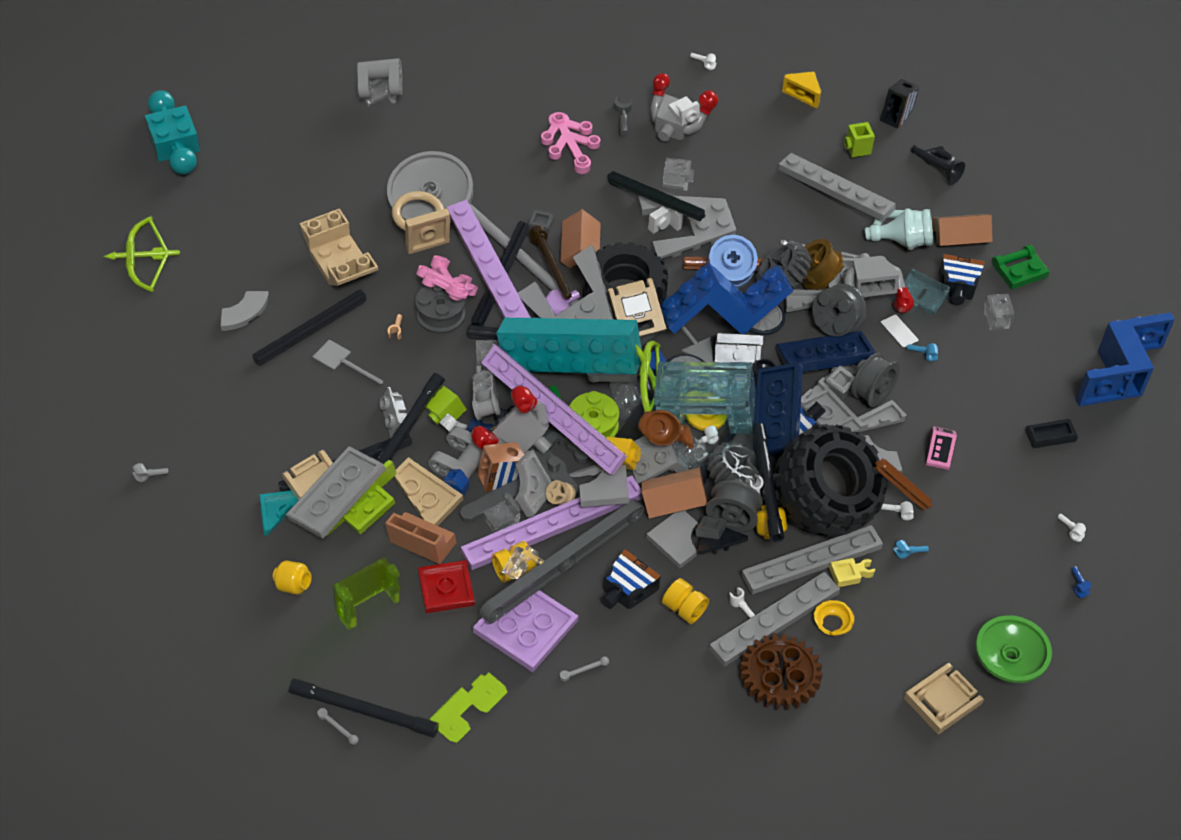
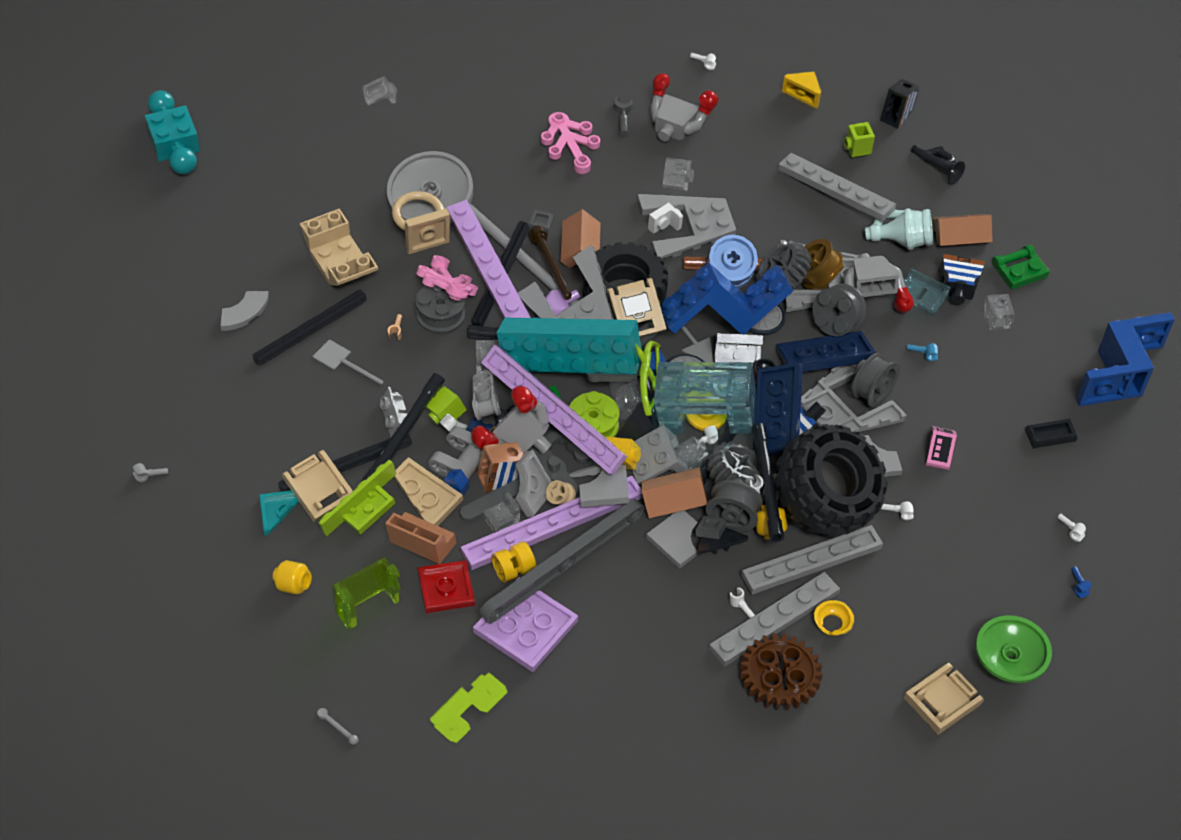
(156, 253): lime piece -> none
(335, 492): light grey tile -> none
(379, 70): light grey connector -> none
(416, 723): black piece -> none
(518, 561): clear bracket -> none
(565, 675): light grey hinge -> none
(629, 582): torso -> none
(656, 196): black axle -> none
(664, 428): dark orange hair -> none
(683, 599): yellow wheel -> none
(685, 110): white bracket -> none
(840, 382): light grey slope -> none
(847, 572): light yellow plate -> none
(899, 330): white sticker -> none
(903, 484): dark orange axle -> none
(903, 551): dark azure hand -> none

